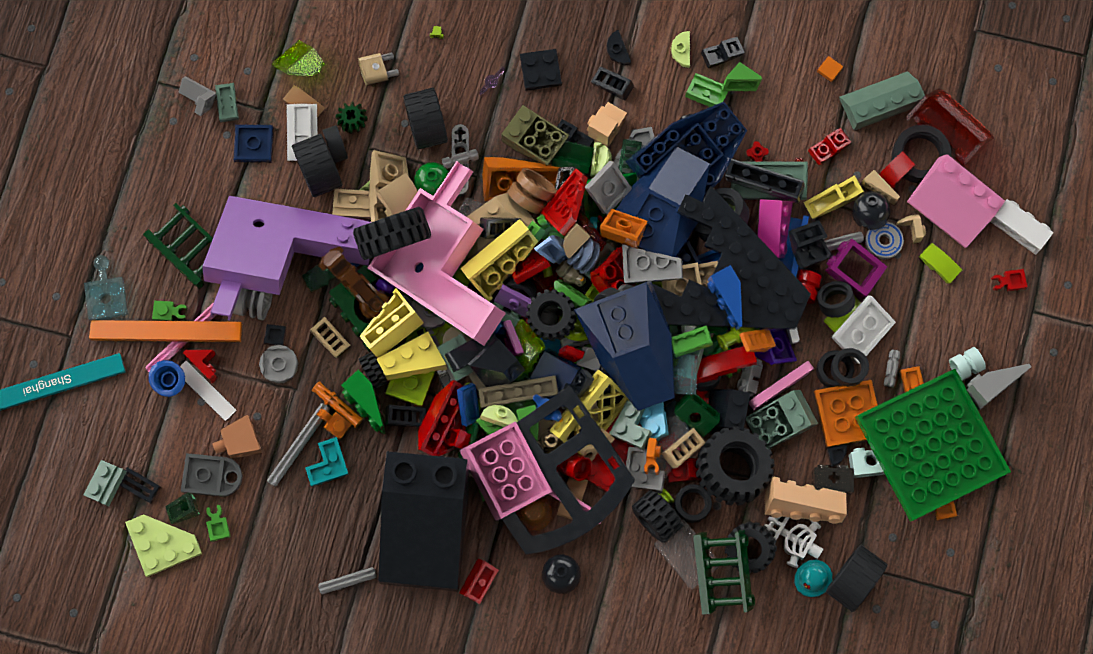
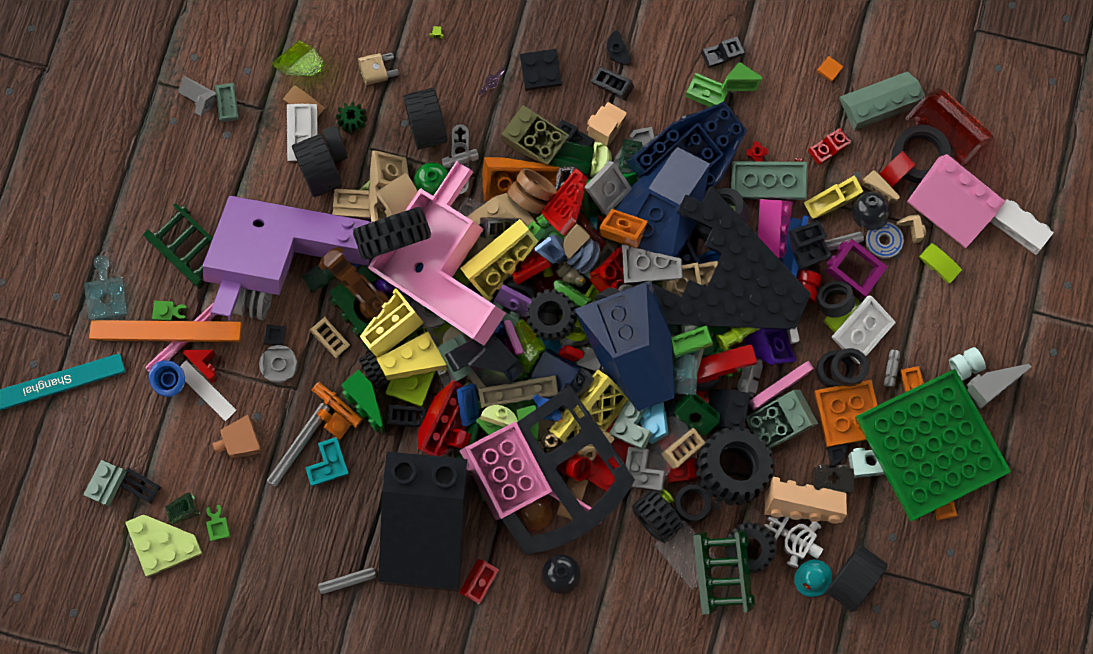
(209, 475): dark grey tile -> none
(253, 143): dark blue tile -> none
(653, 452): orange plate -> none
(681, 49): yellowish green plate -> none
(728, 290): blue slope -> none
(757, 340): orange slope -> none
(765, 181): black brick -> none
(1012, 280): red plate -> none

